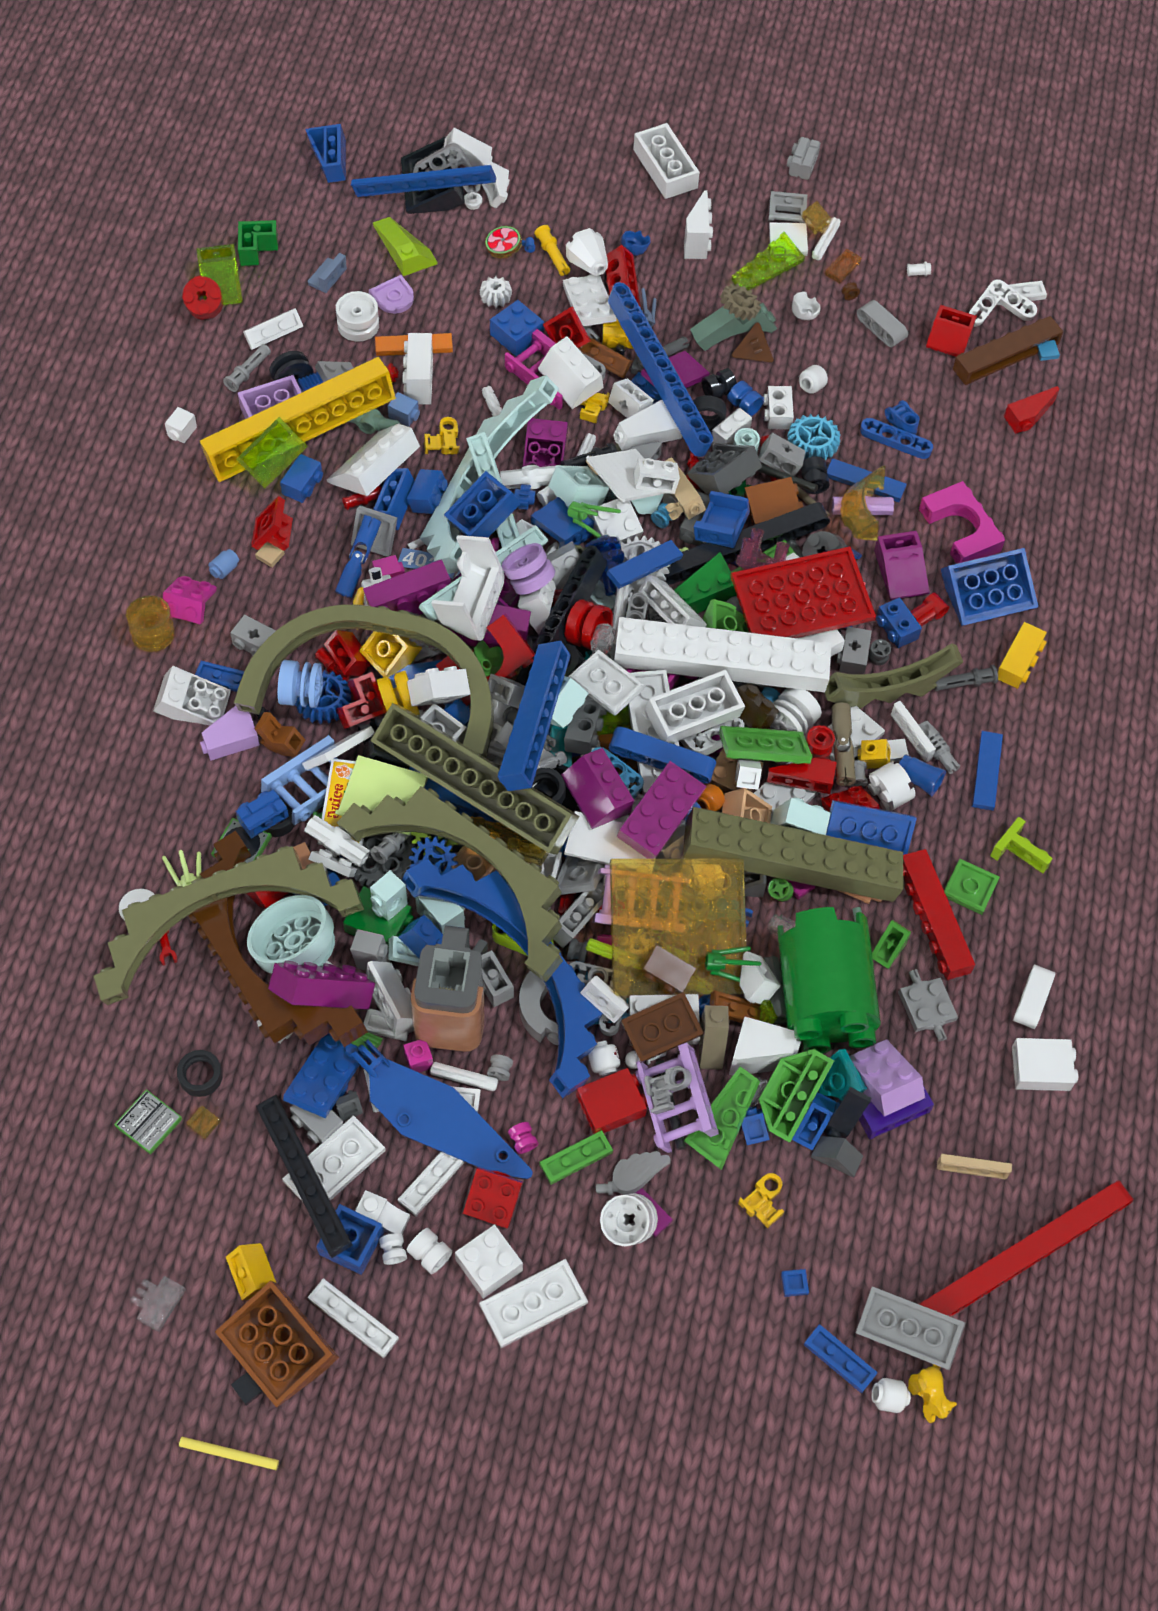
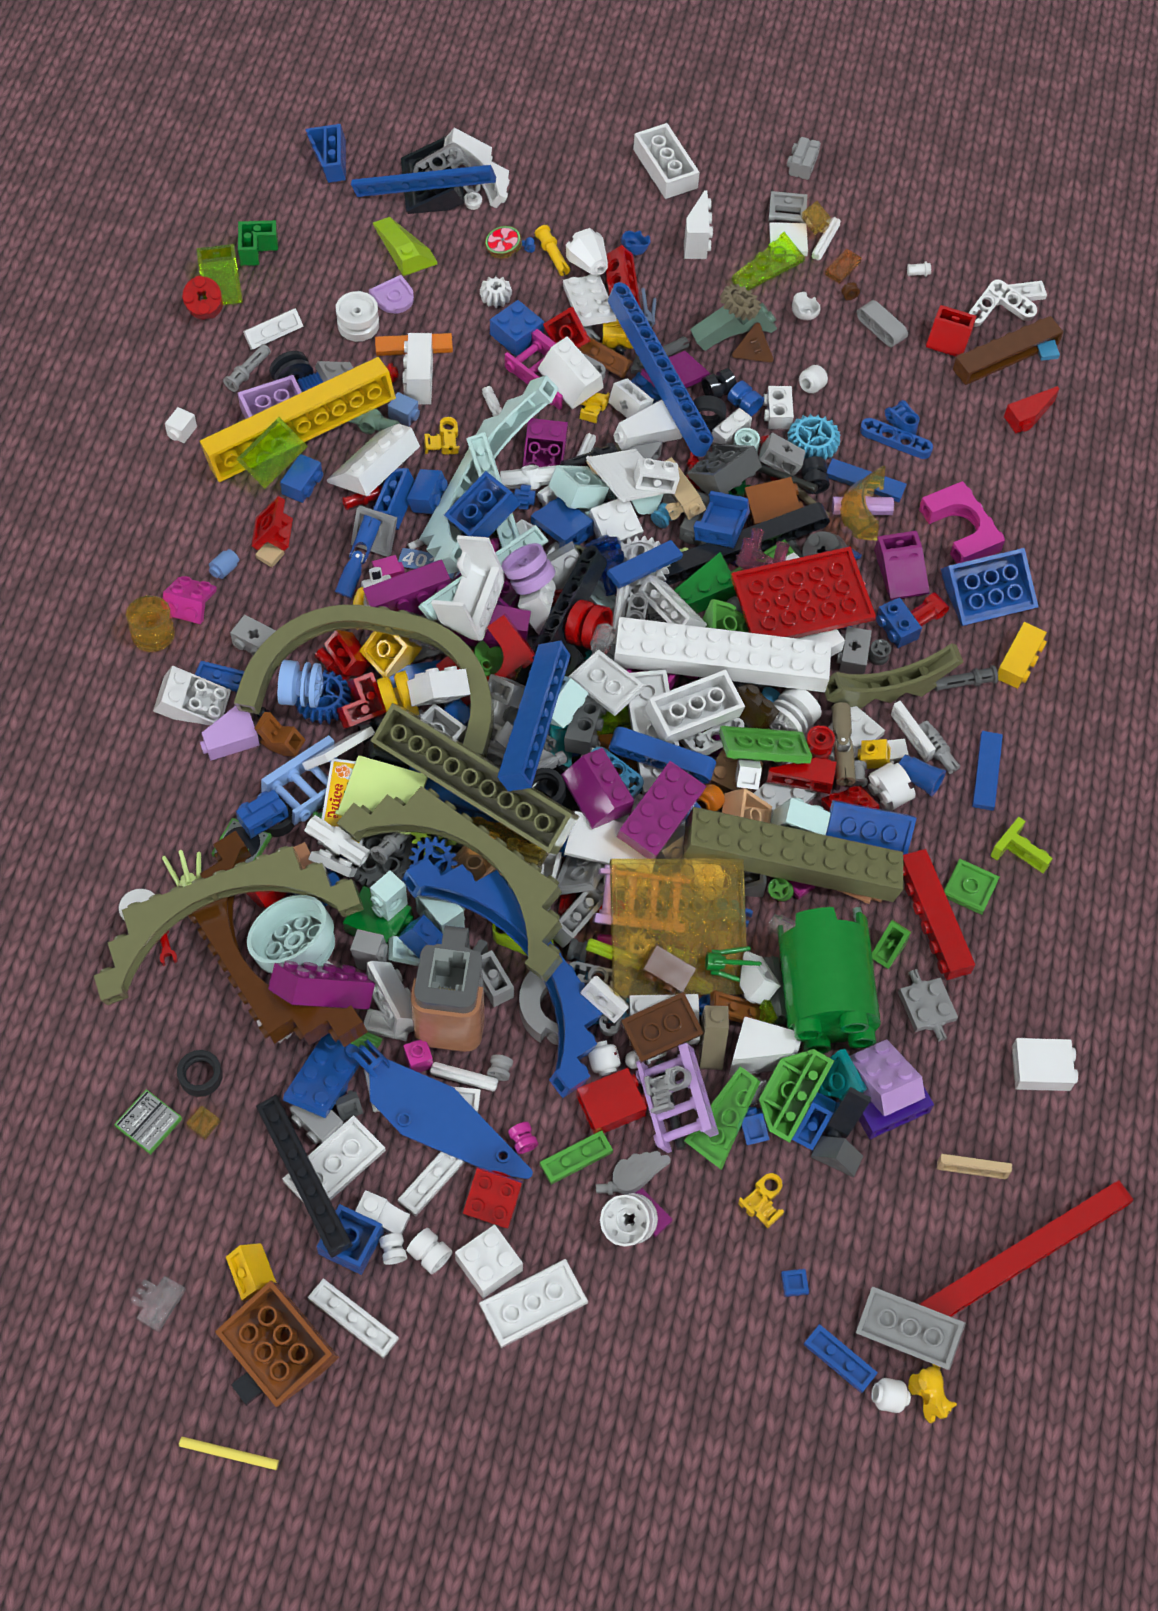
(328, 273): sand blue panel -> none
(581, 510): bright green plant -> none
(1034, 996): white beam -> none

